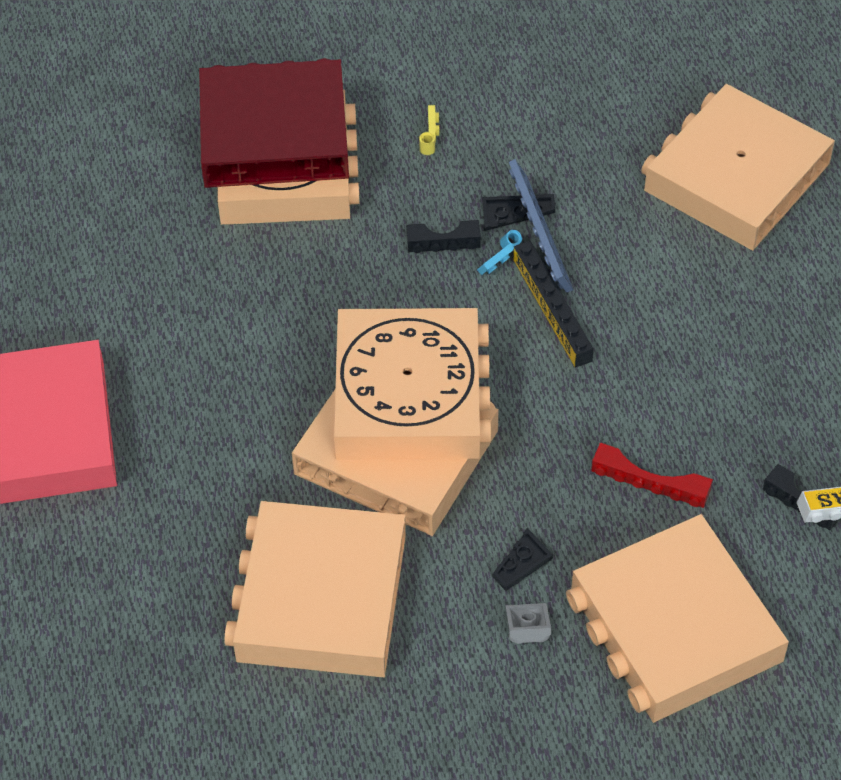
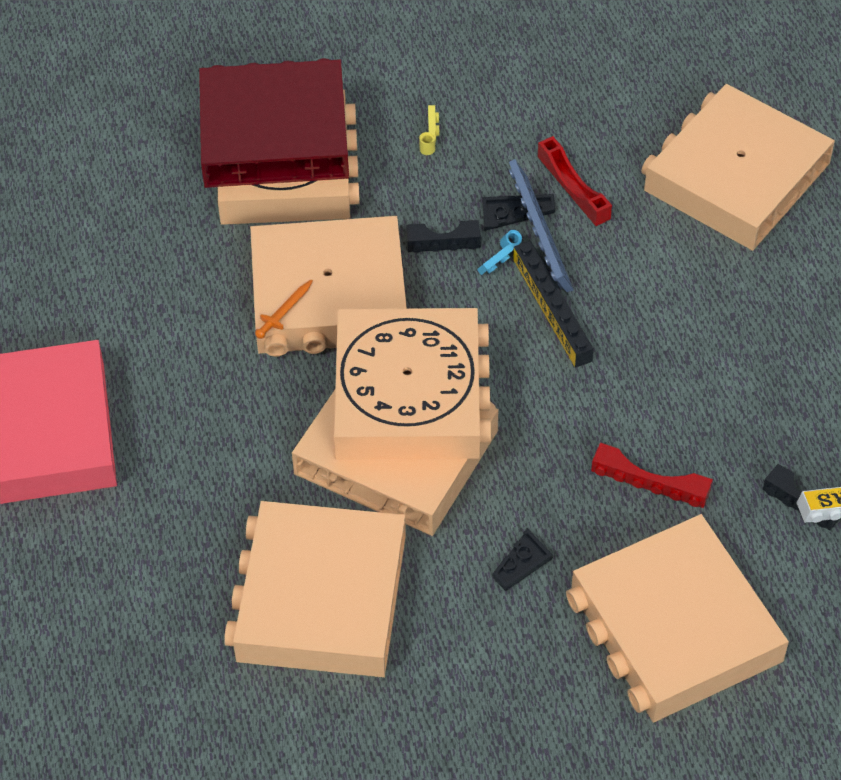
(273, 321): none -> orange sword
(350, 267): none -> light nougat brick
(528, 623): light grey slope -> none
(592, 203): none -> red arch

